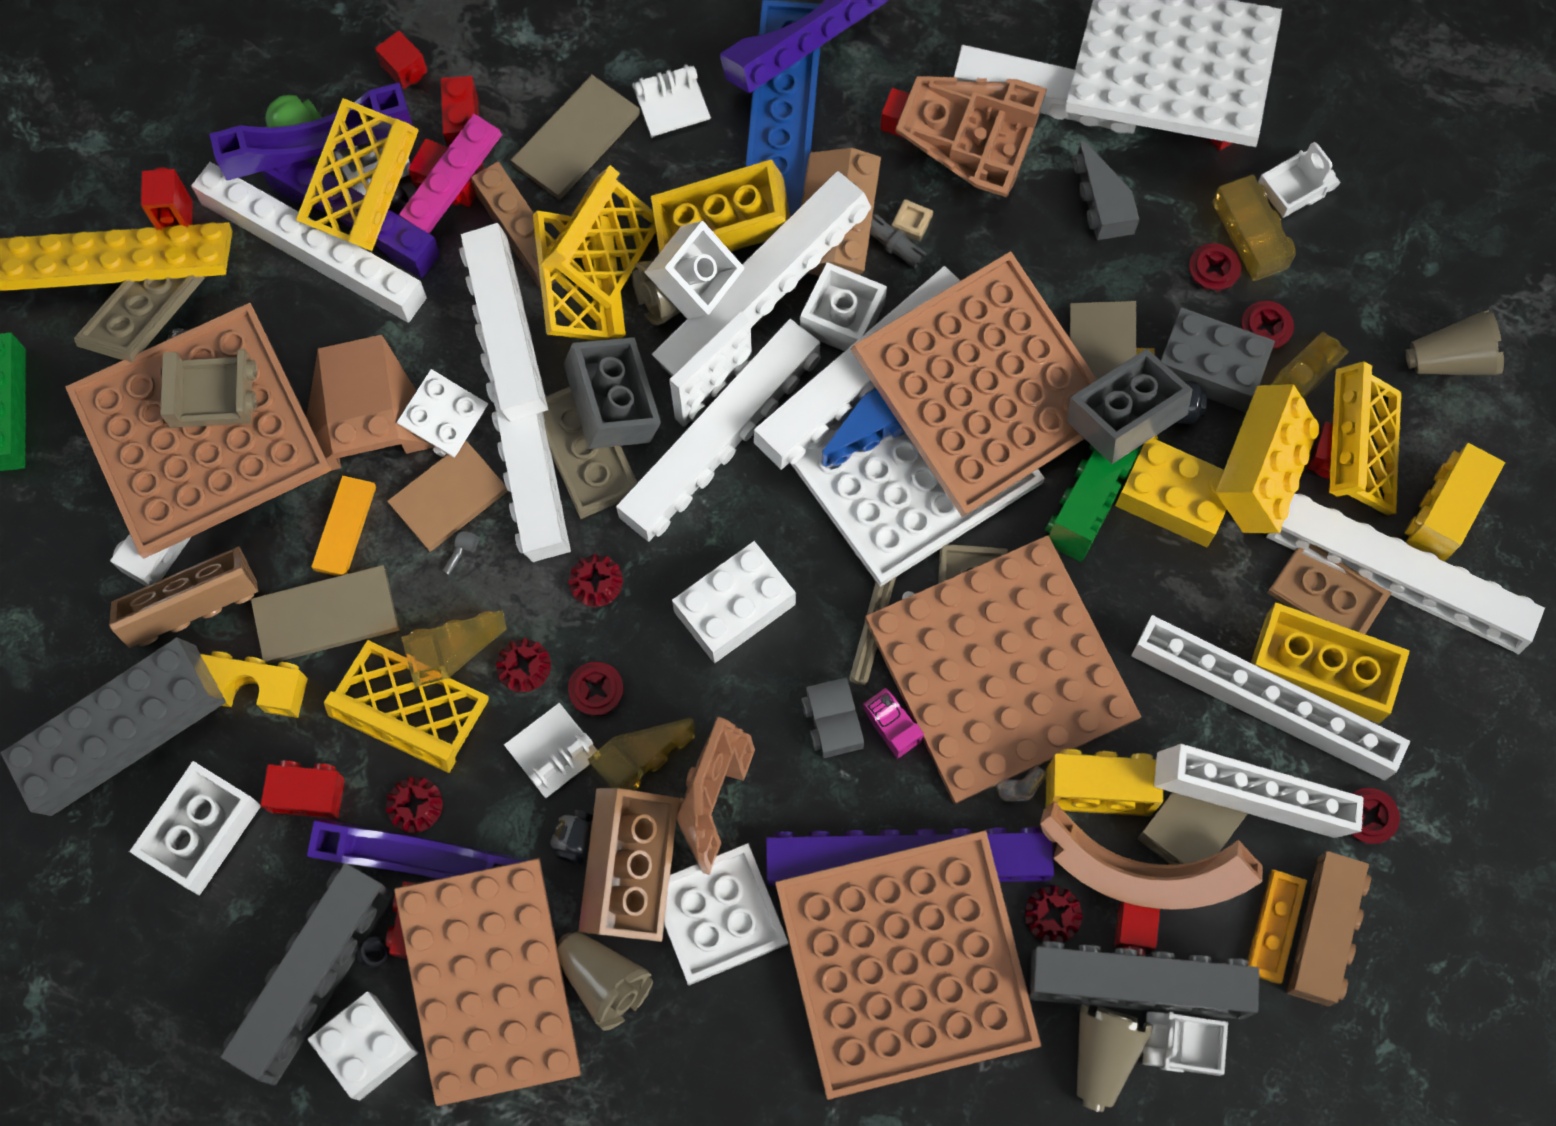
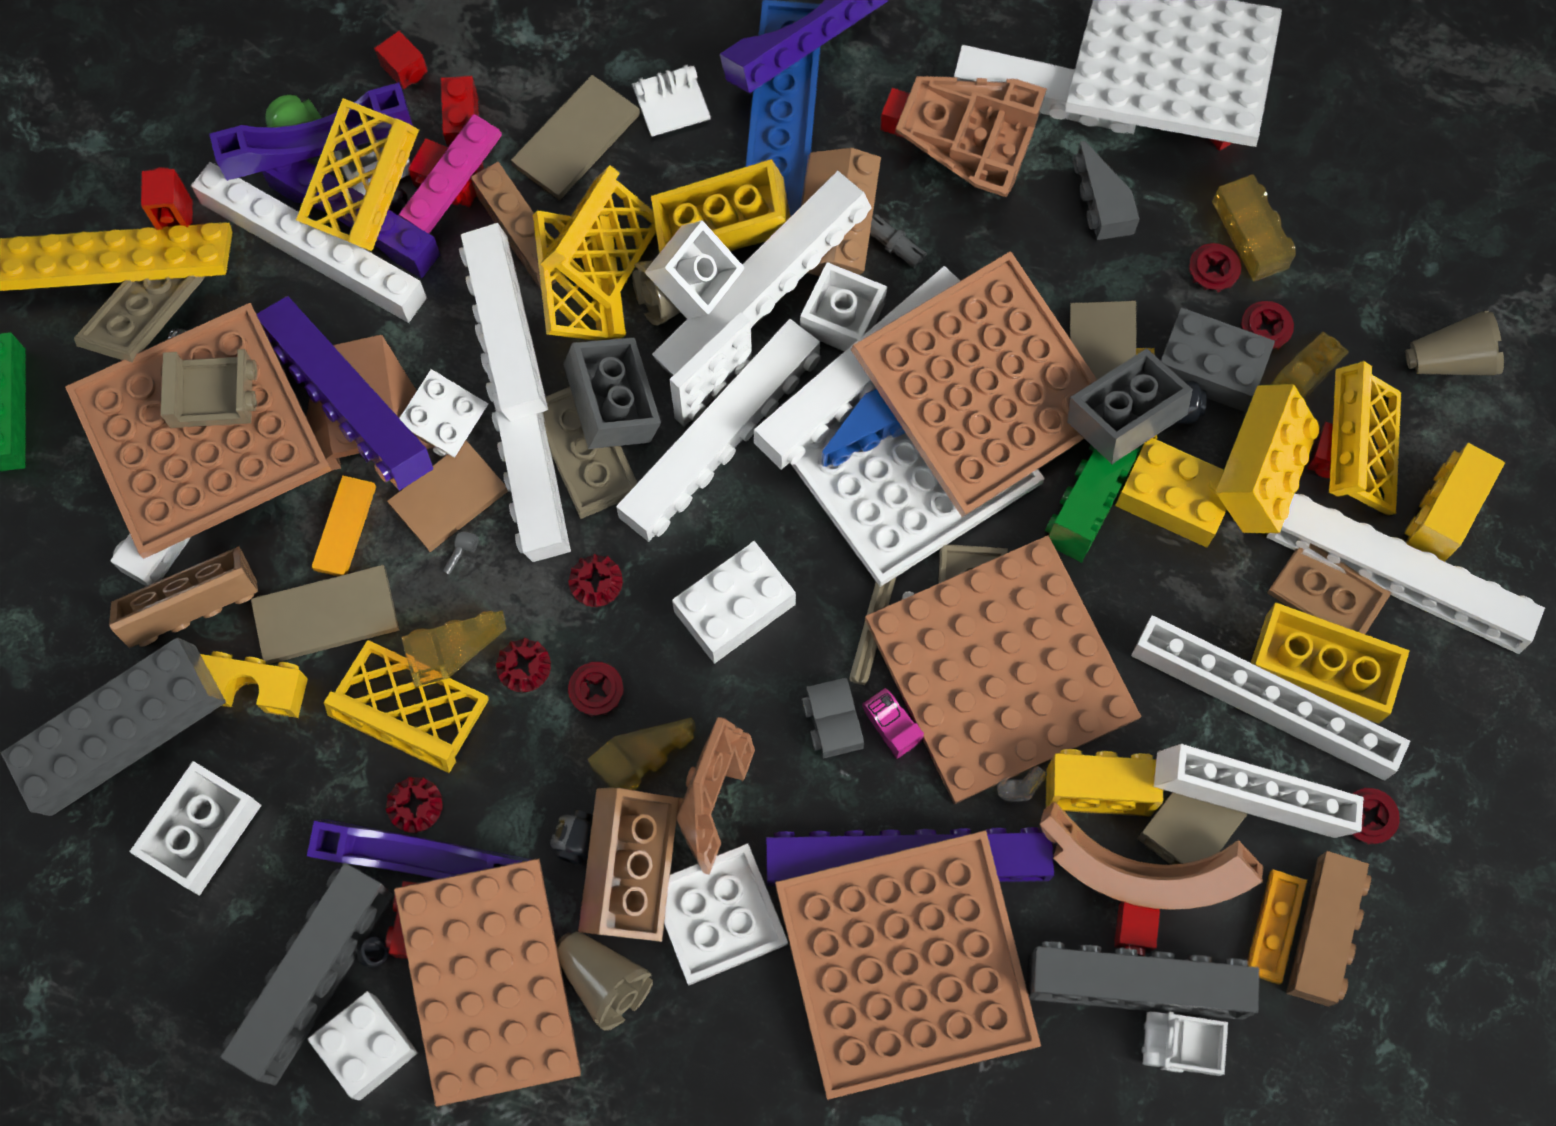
(303, 790): red brick -> none
(344, 395): none -> dark purple brick
(552, 750): white hinge -> none
(912, 219): tan tile -> none
(1048, 929): dark red gear -> none
(1106, 1054): dark tan cone -> none
(1299, 180): white piece -> none

